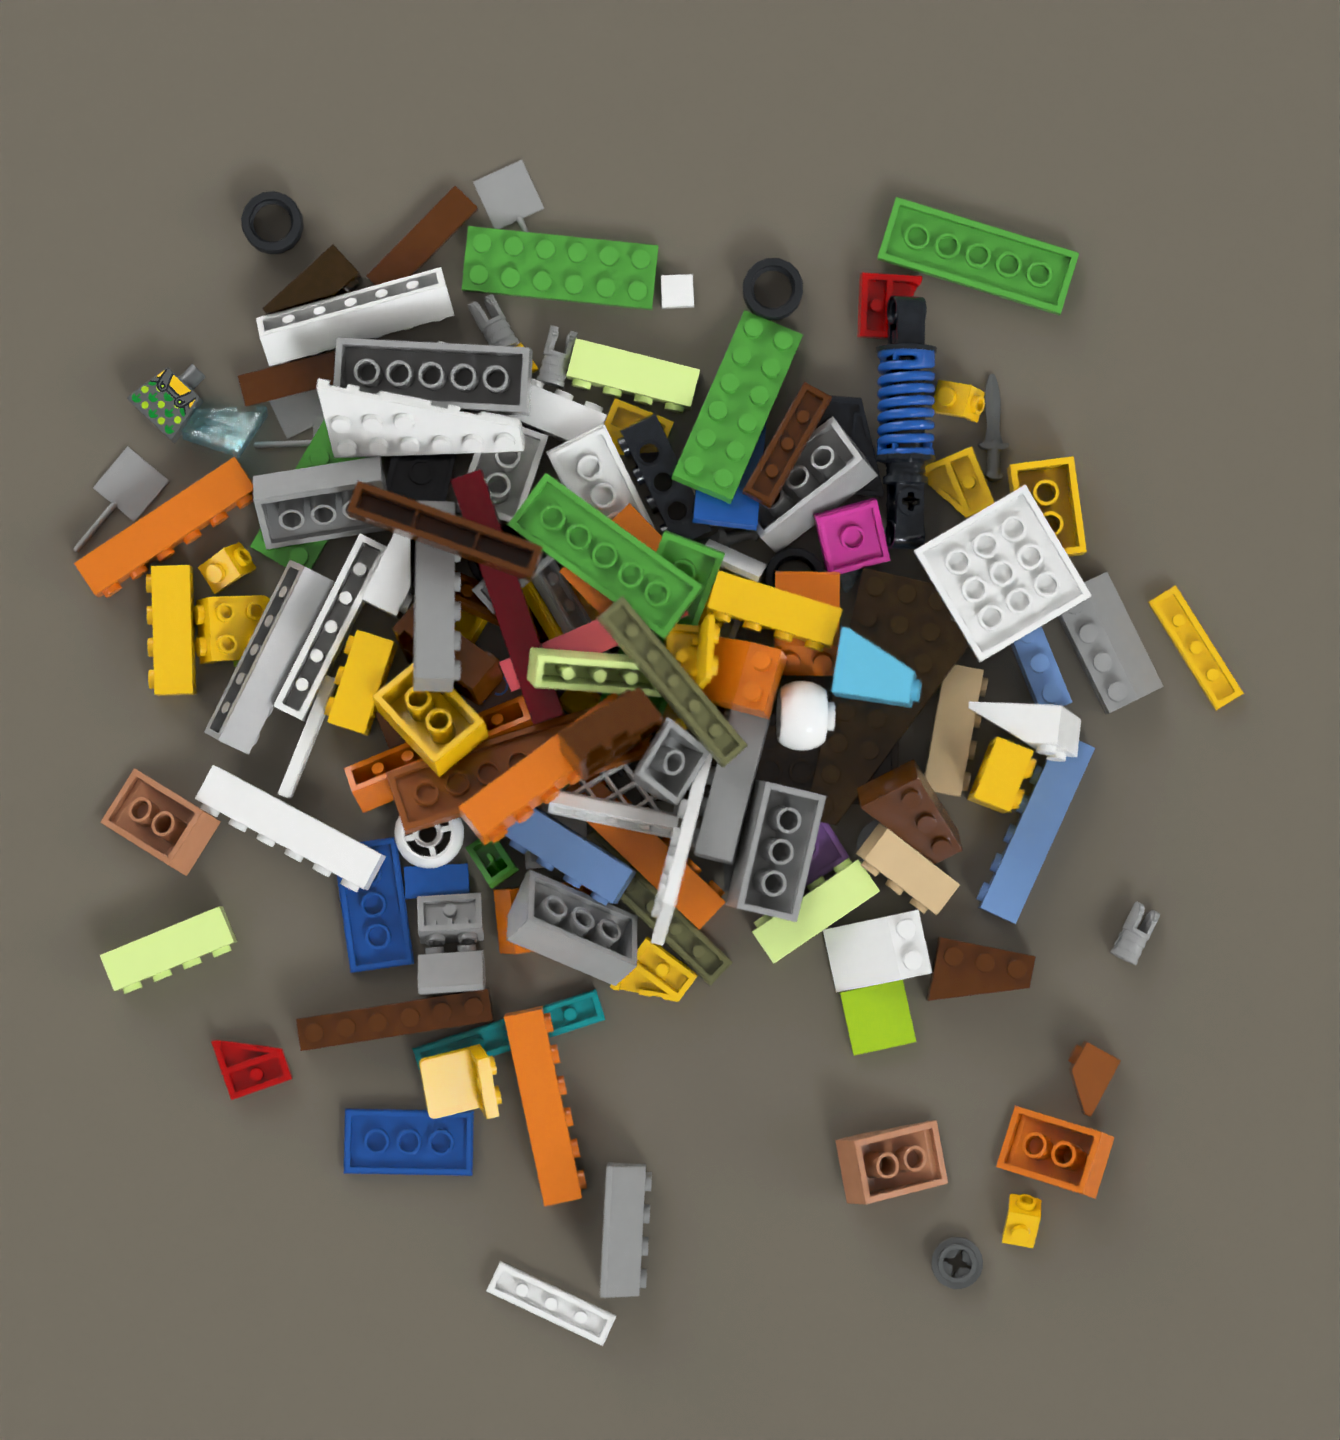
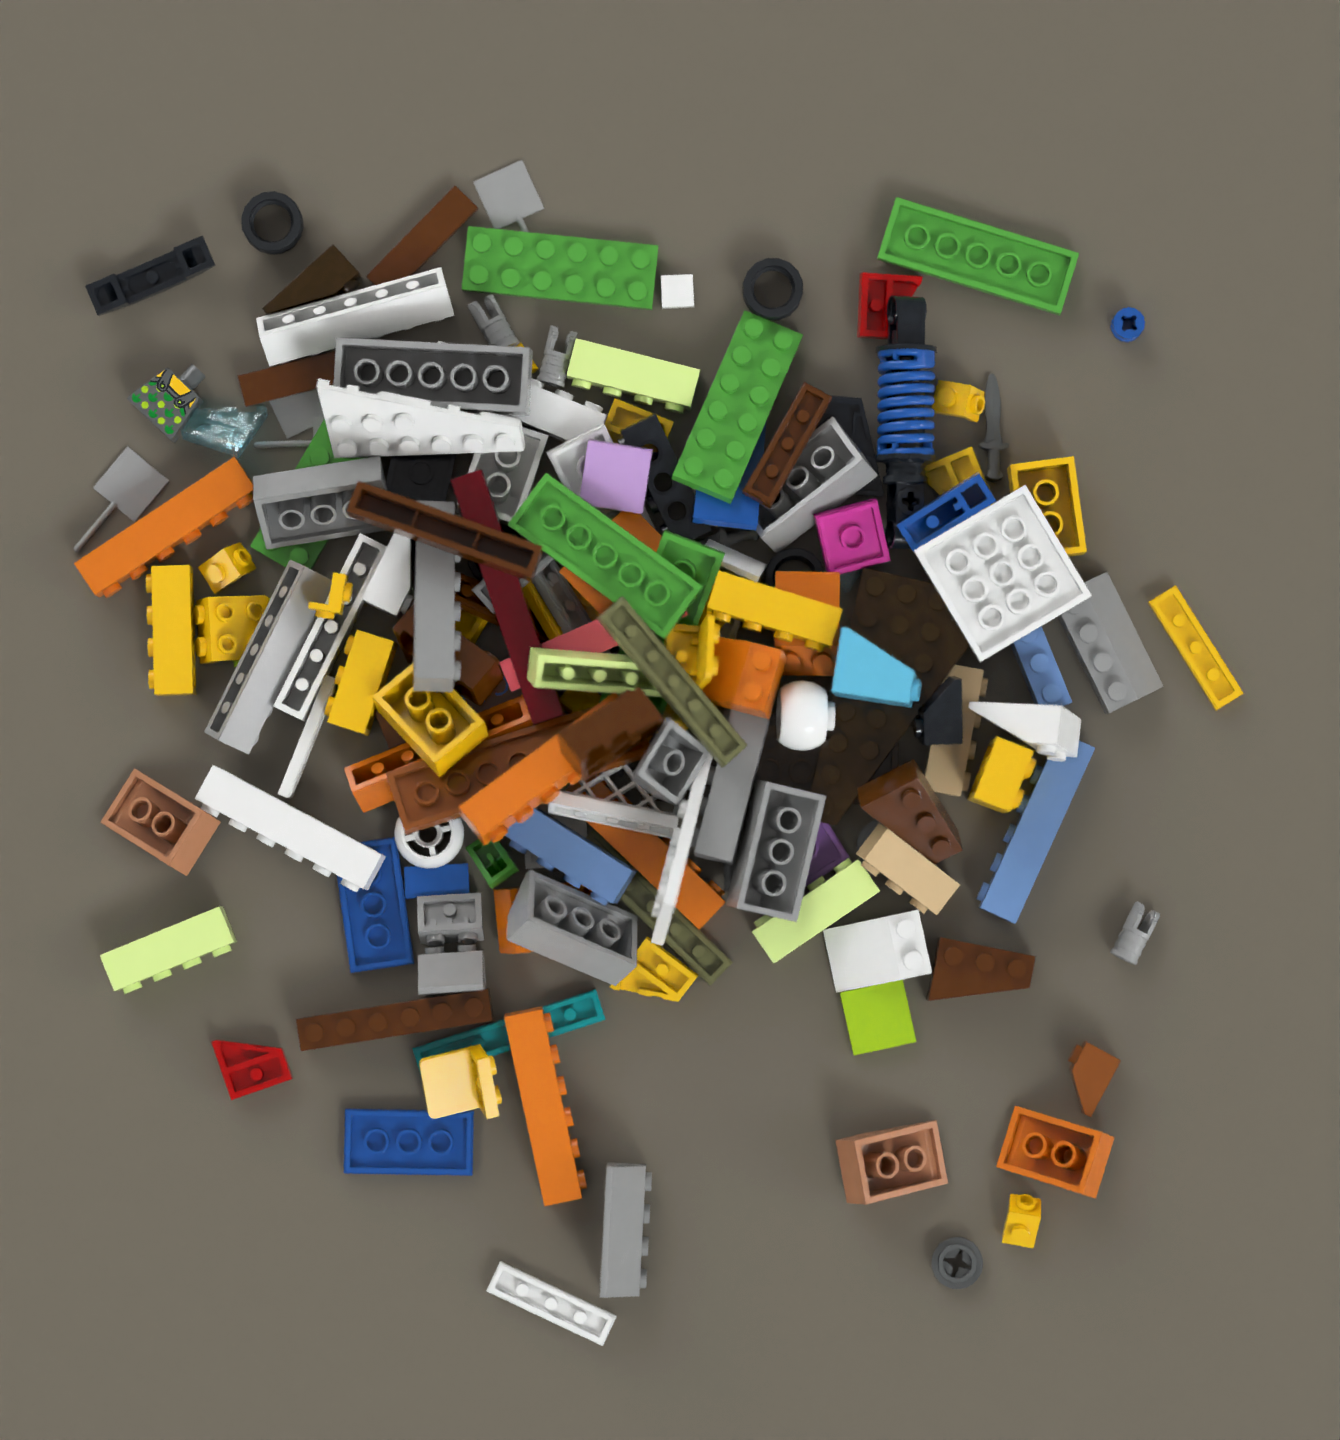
(151, 277): none -> black slope
(339, 594): none -> yellow bracket
(616, 476): none -> lavender tile
(941, 715): none -> black slope
(946, 511): none -> blue slope
(1123, 329): none -> blue wheel

